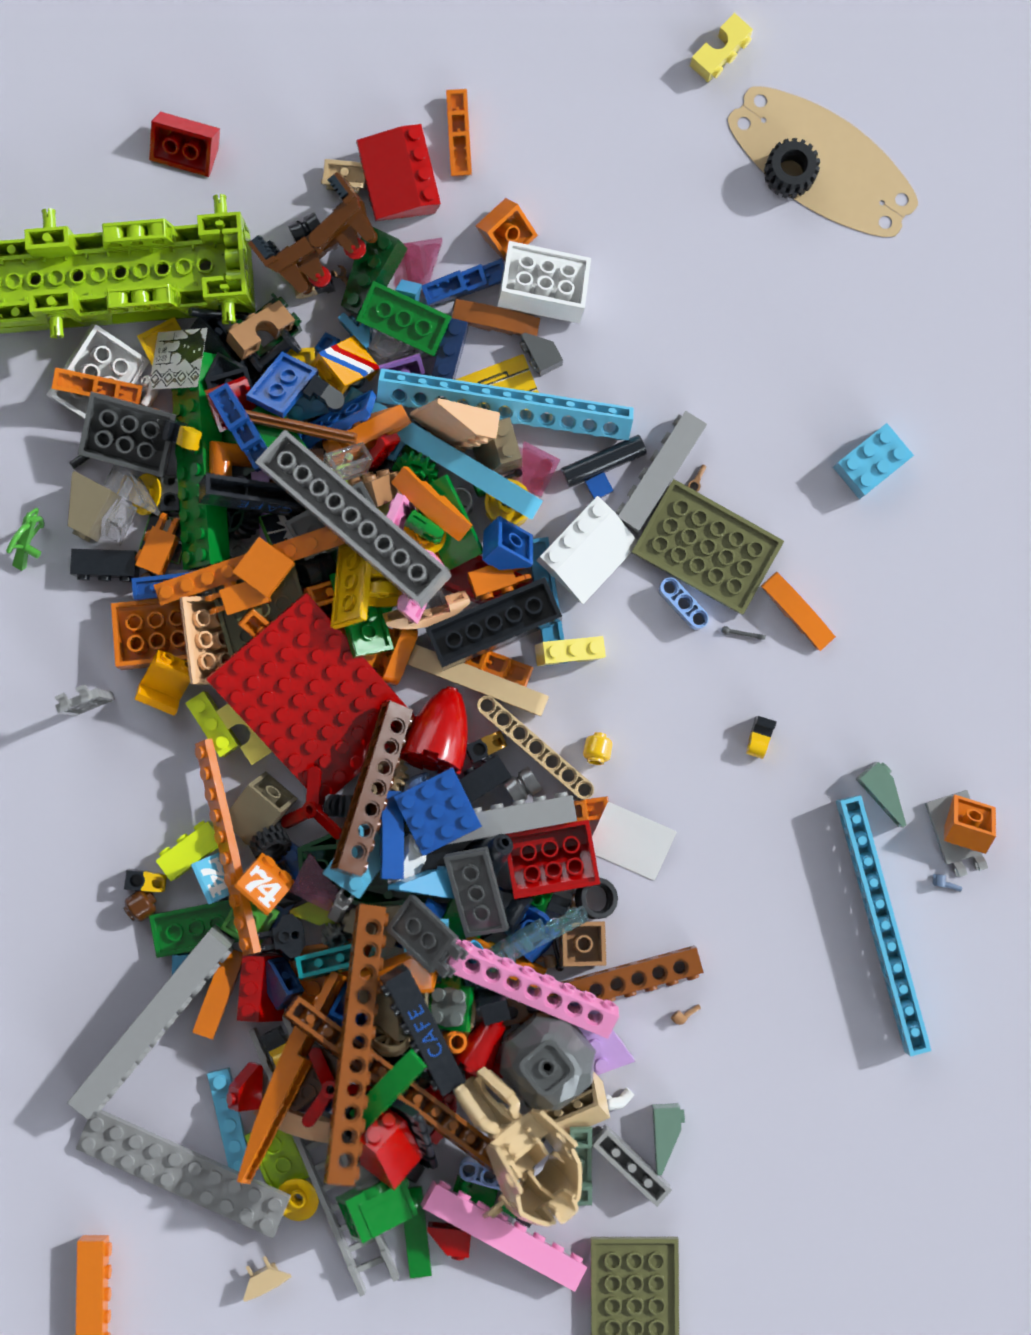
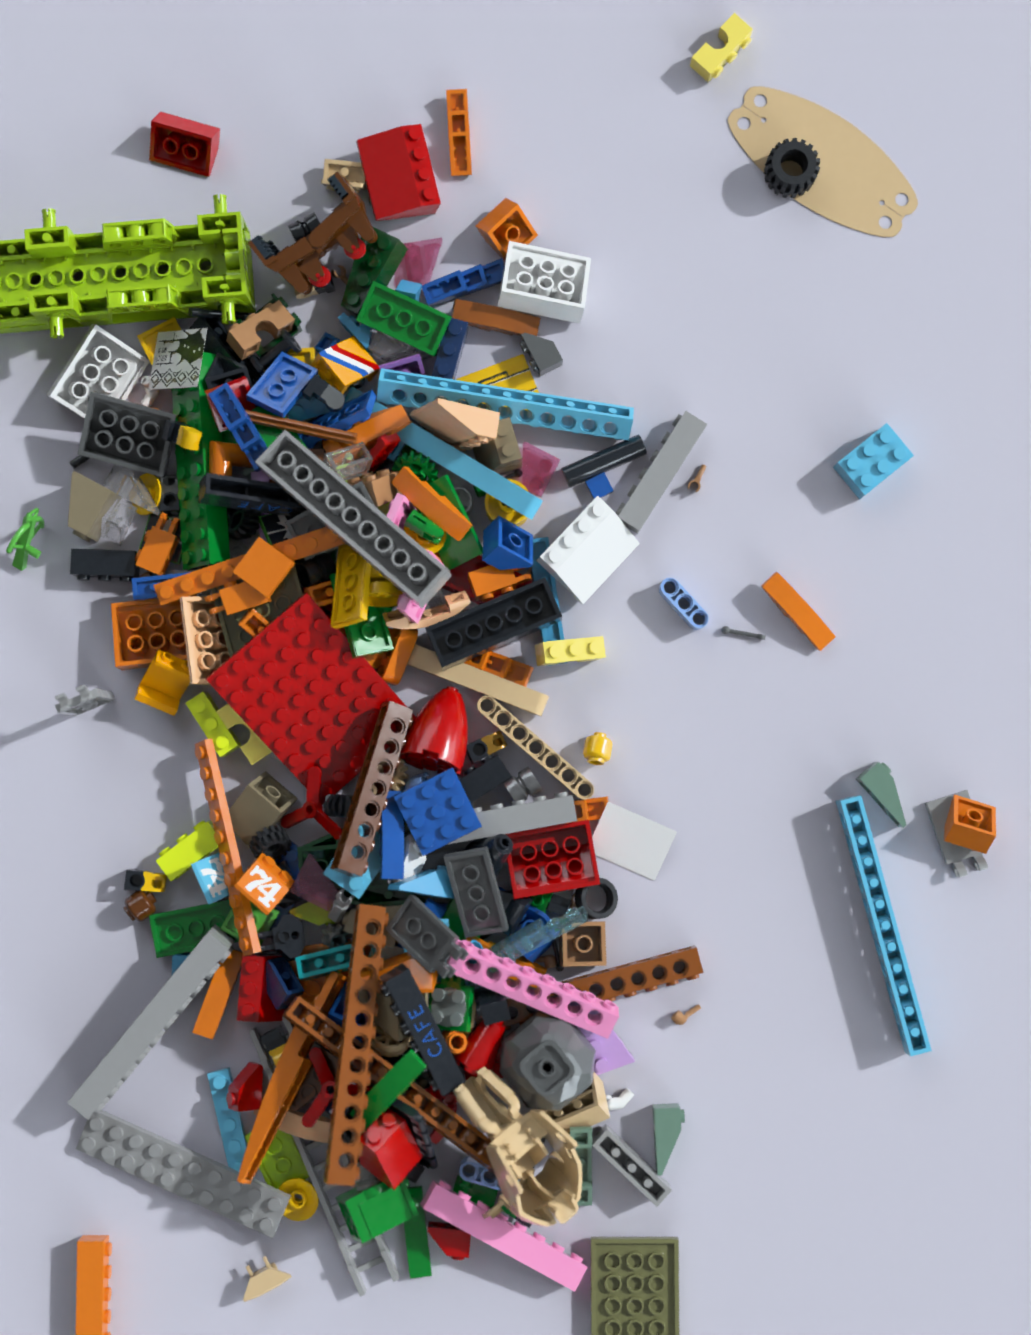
(84, 383): orange slope -> none
(708, 547): olive plate -> none
(760, 736): leg -> none
(940, 880): sand blue hand -> none

